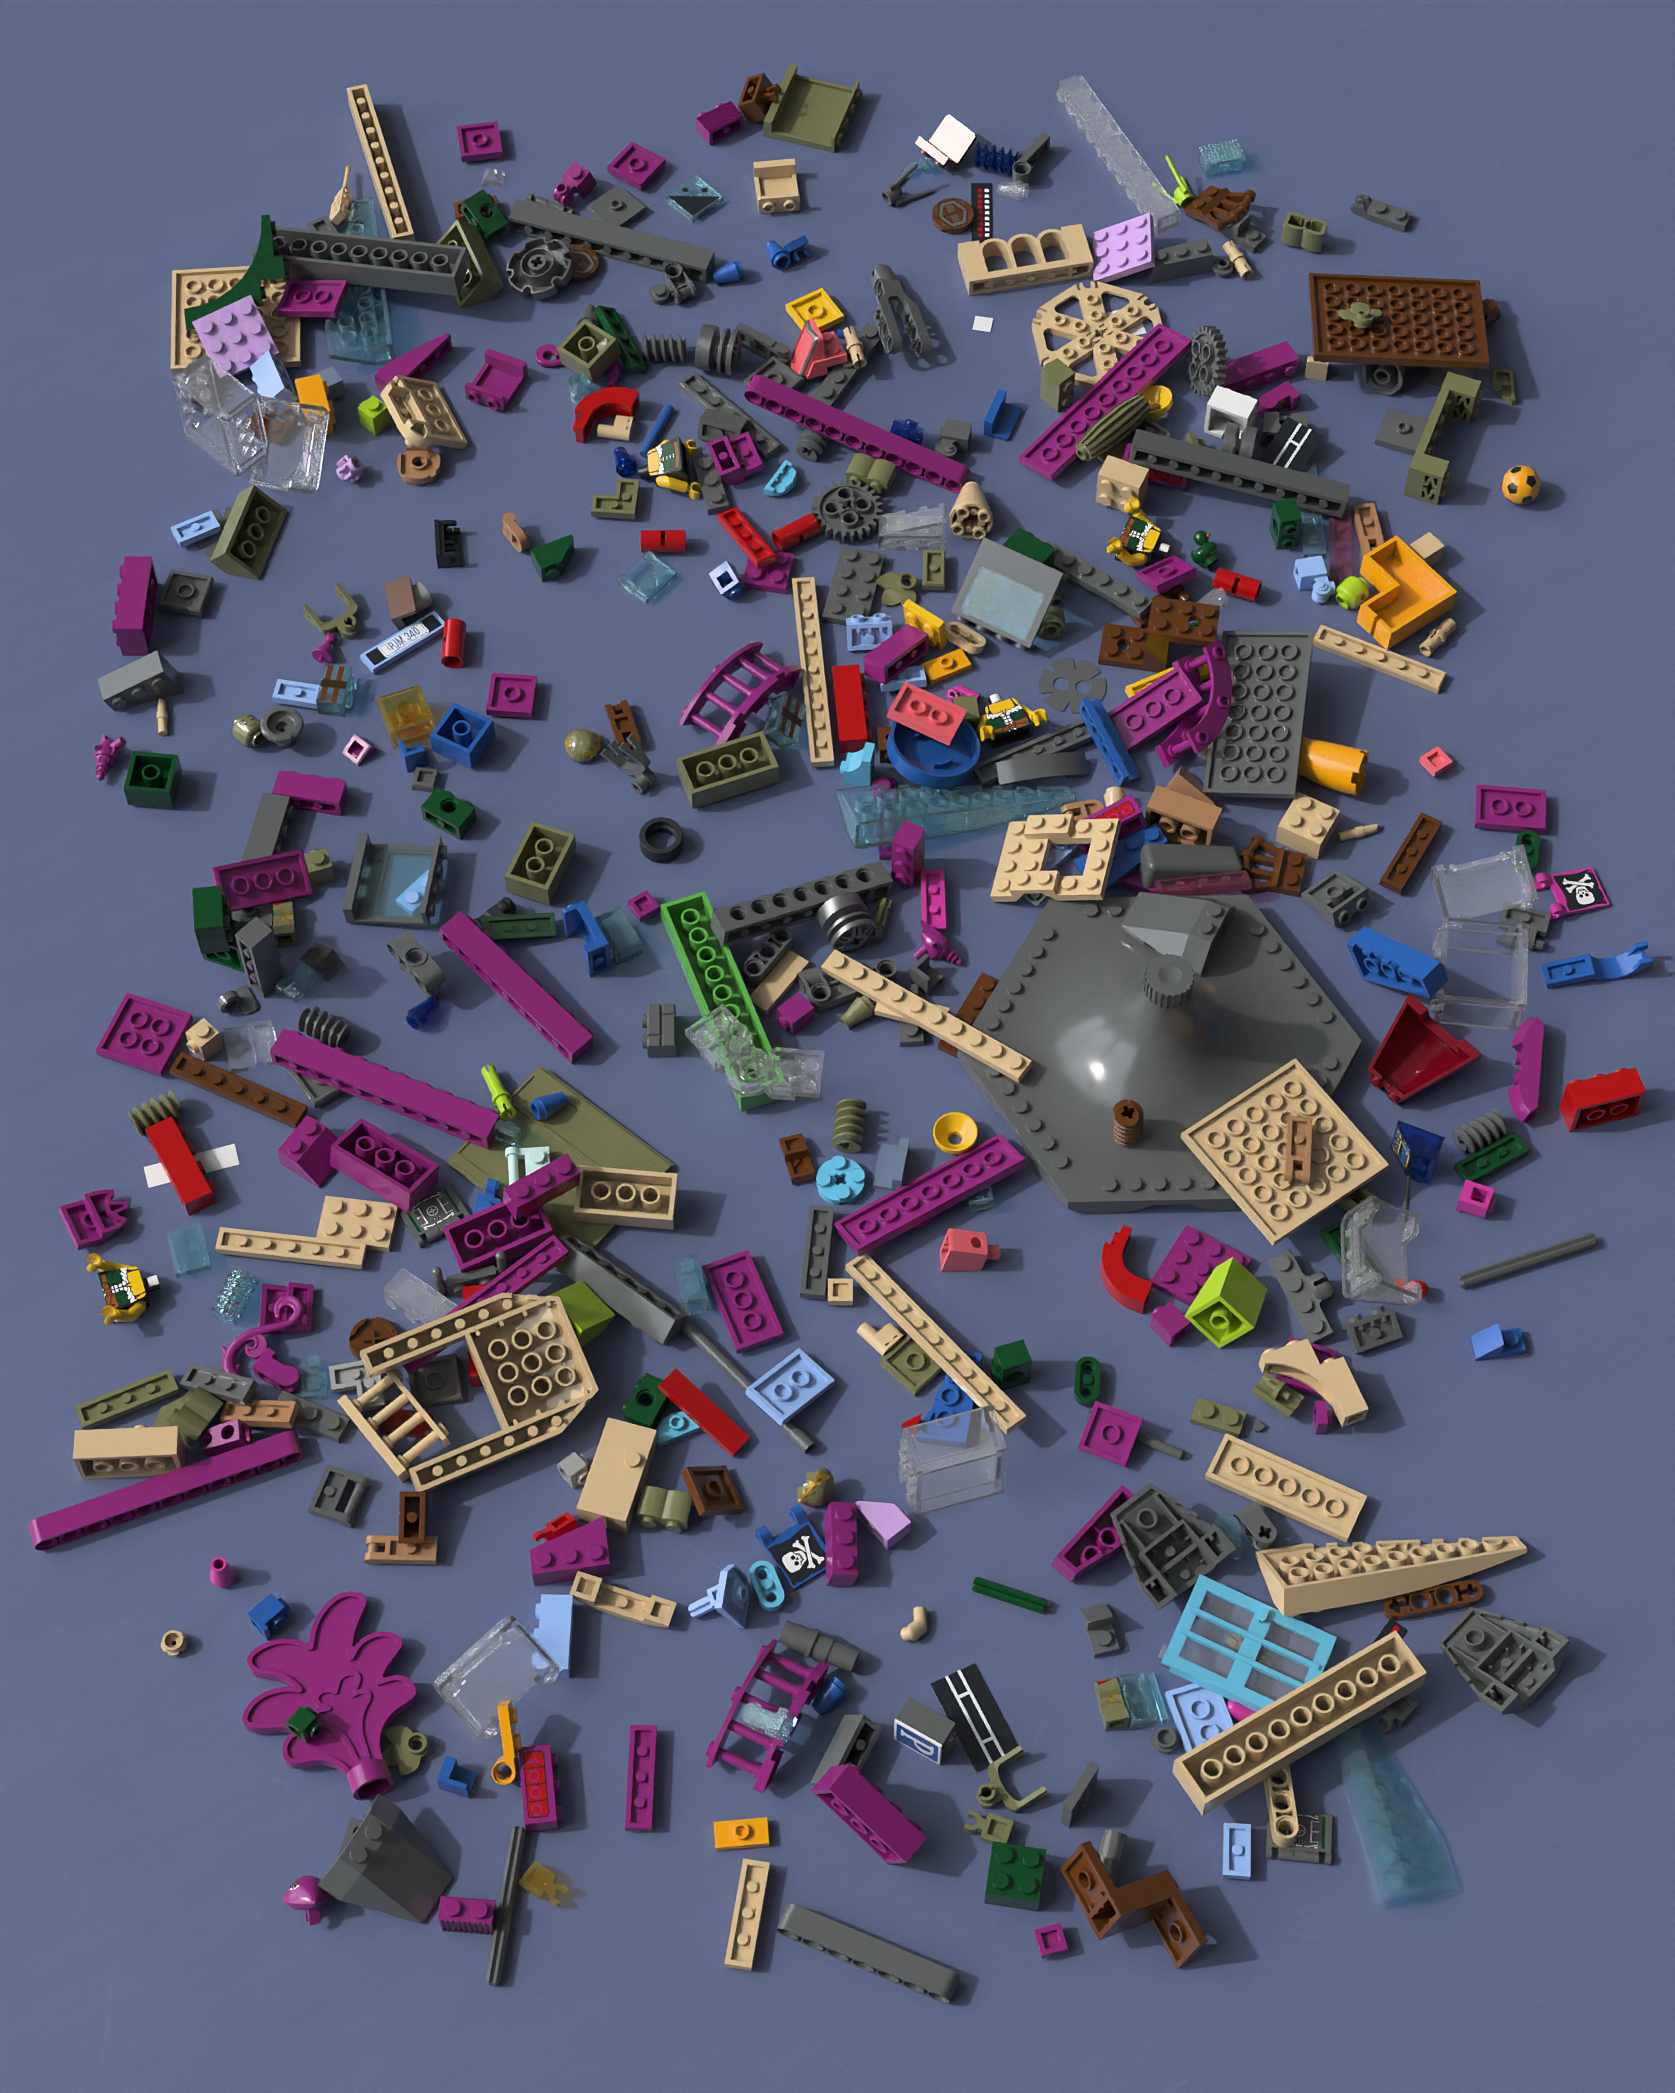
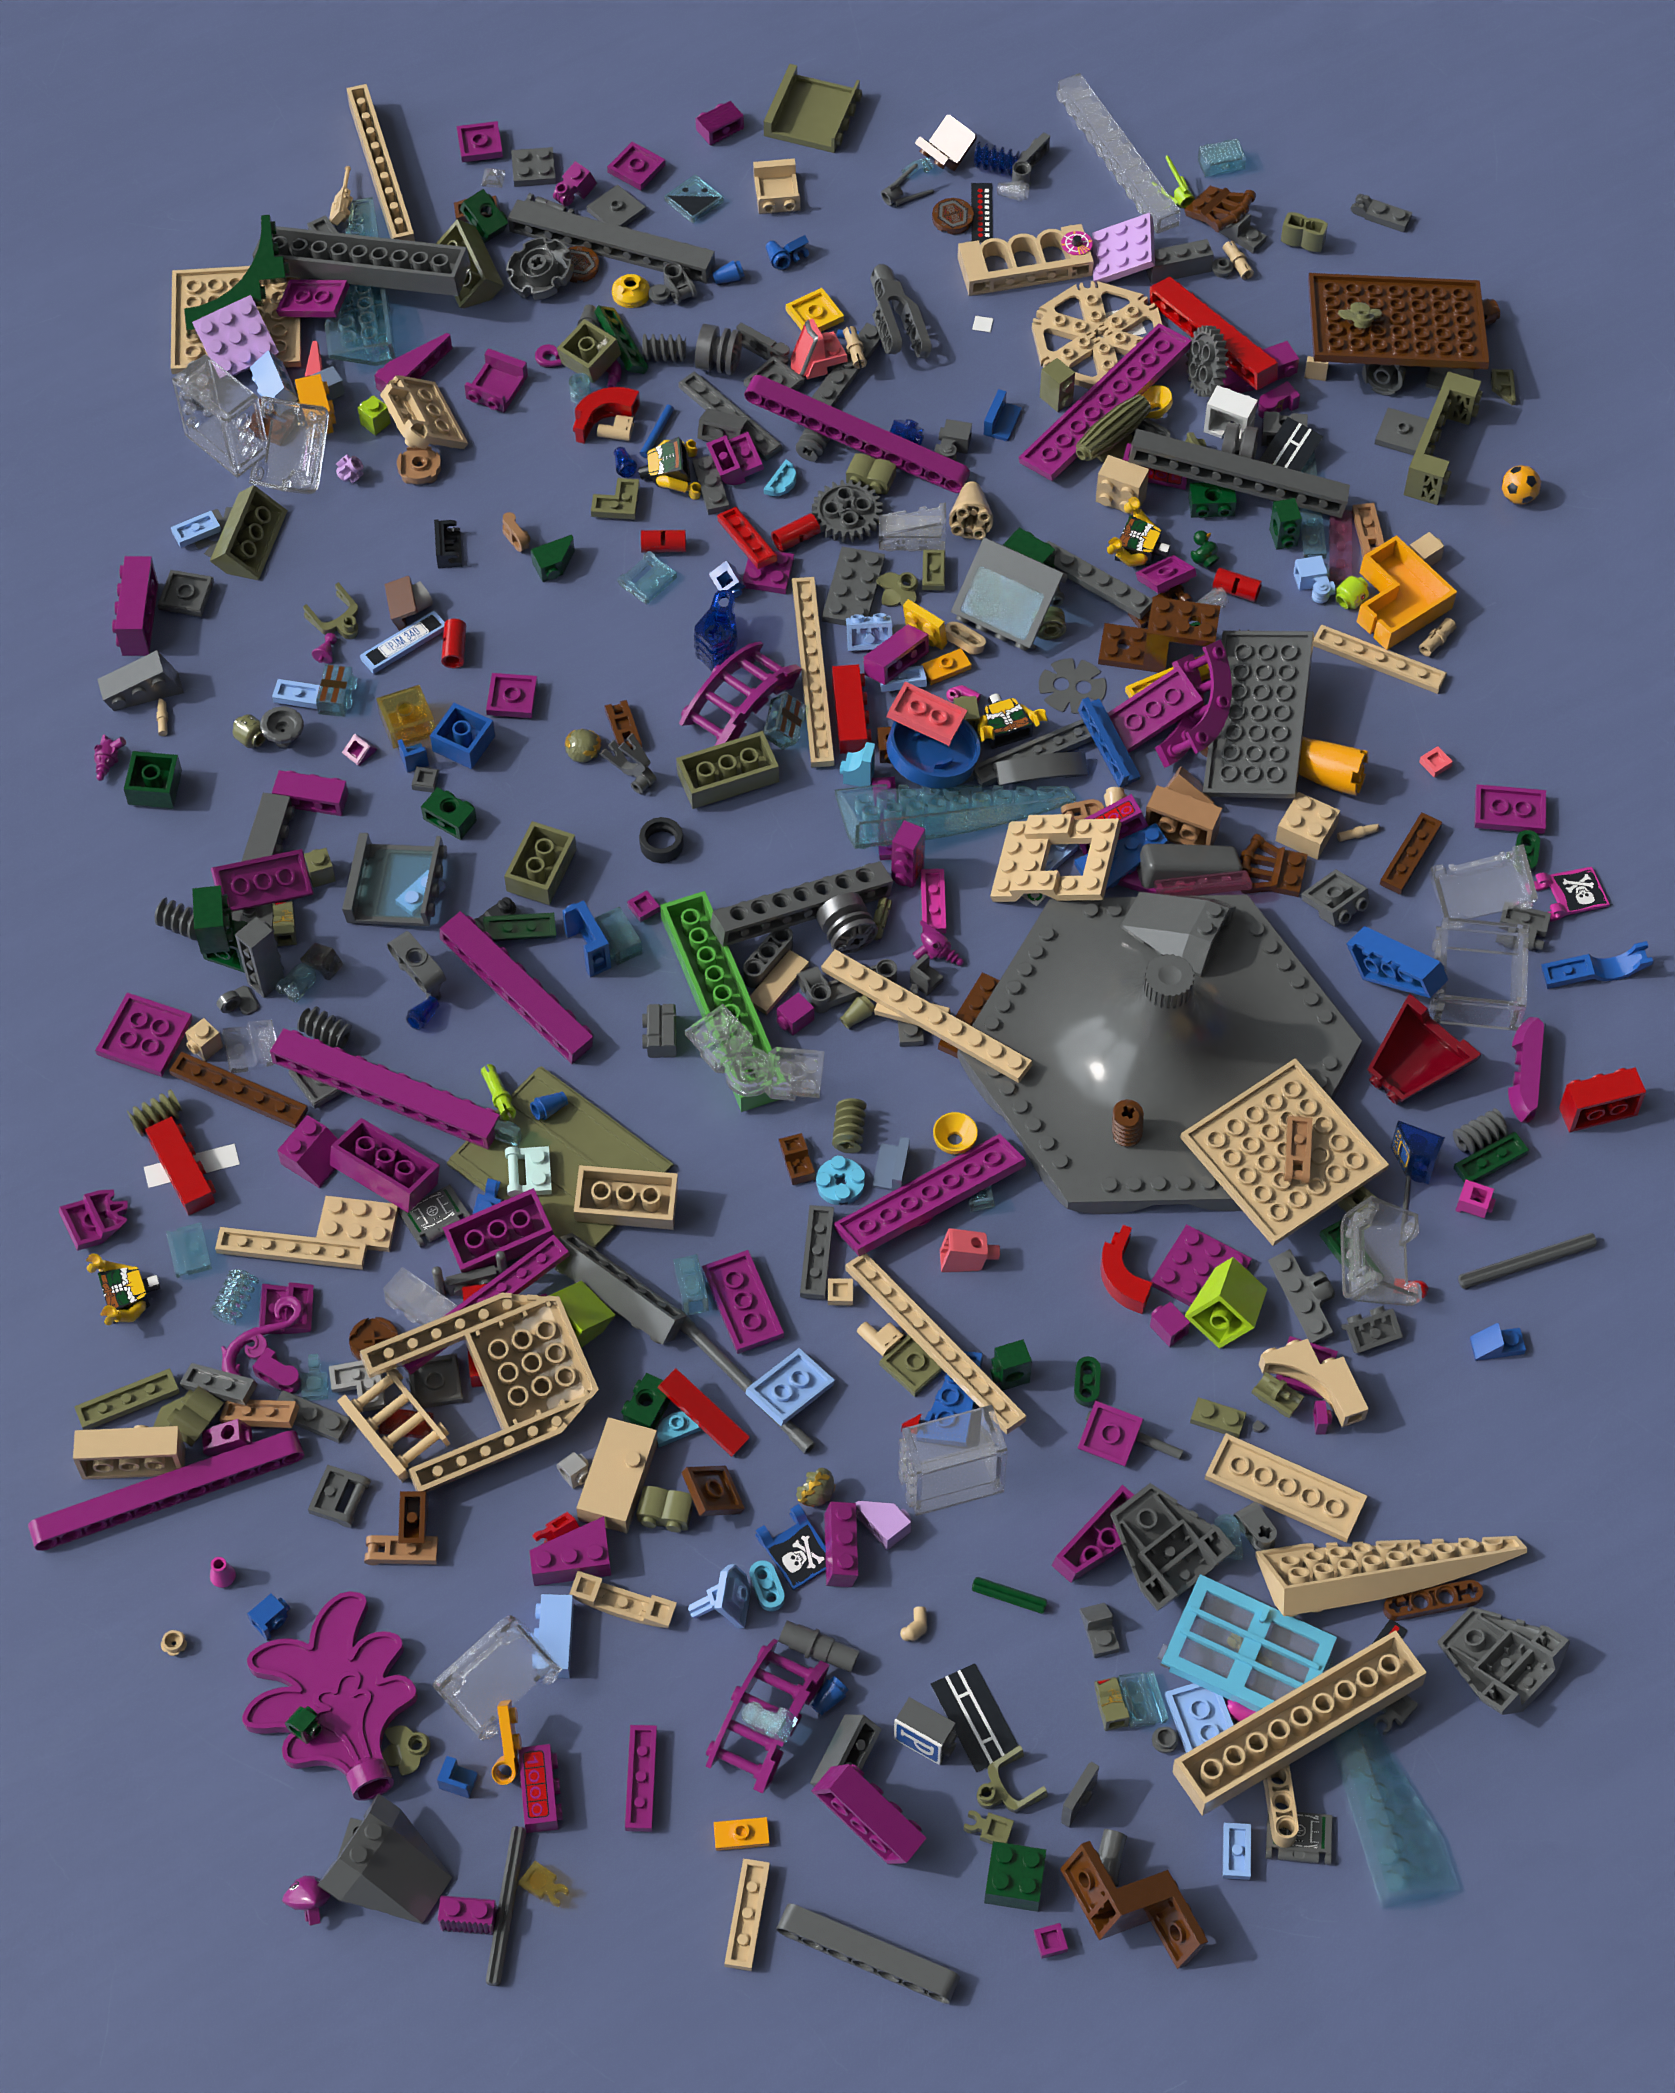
(175, 918): none -> dark grey piece
(314, 362): none -> coral slope
(533, 166): none -> dark grey plate
(541, 1186): magenta brick -> none
(630, 296): none -> yellow piece
(716, 632): none -> clear blue piece
(757, 97): reddish brown brick -> none
(1076, 243): none -> piece
(1190, 313): none -> red brick
(1211, 501): none -> dark green brick

